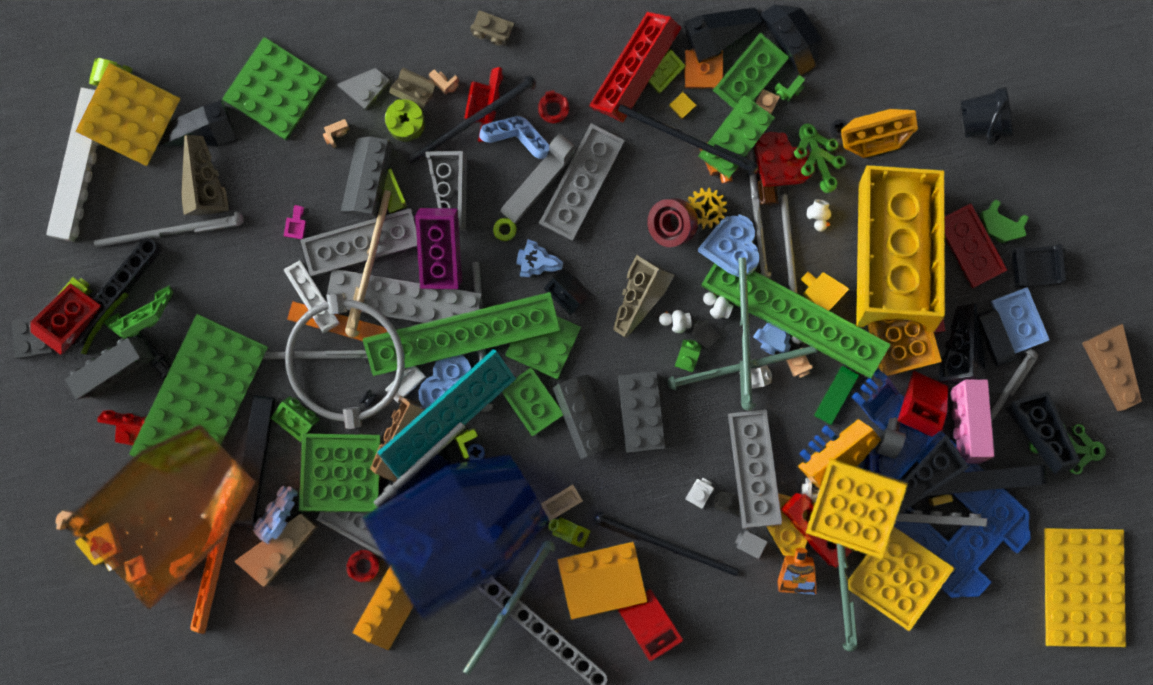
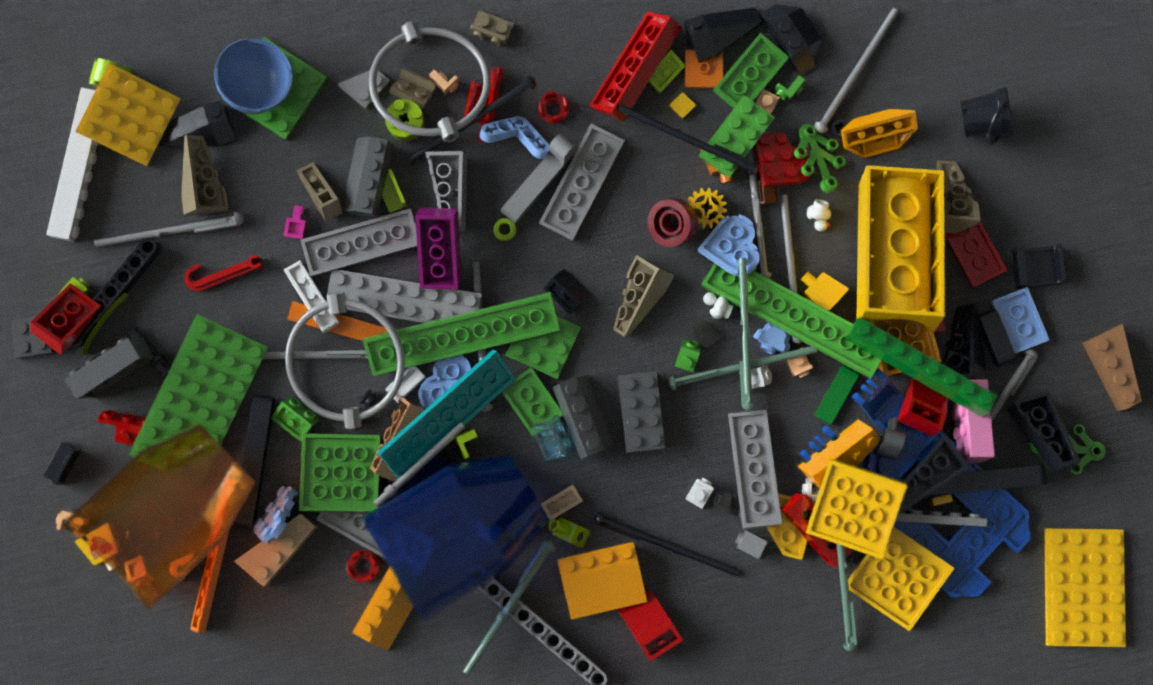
(61, 463): none -> black panel
(143, 317): bright green wing -> none
(221, 276): none -> red piece
(253, 76): none -> medium blue piece
(320, 192): none -> dark tan slope
(336, 129): light nougat bracket -> none
(359, 295): tan bar -> none
(446, 126): none -> light grey piece
(471, 451): blue bush -> none
(536, 260): light blue rock -> none
(552, 438): none -> clear light blue bracket
(680, 320): white animal -> none
(797, 574): torso -> none
(821, 127): none -> light grey bar
(921, 367): none -> green brick
(959, 205): none -> dark tan wedge
(1001, 227): bright green piece -> none

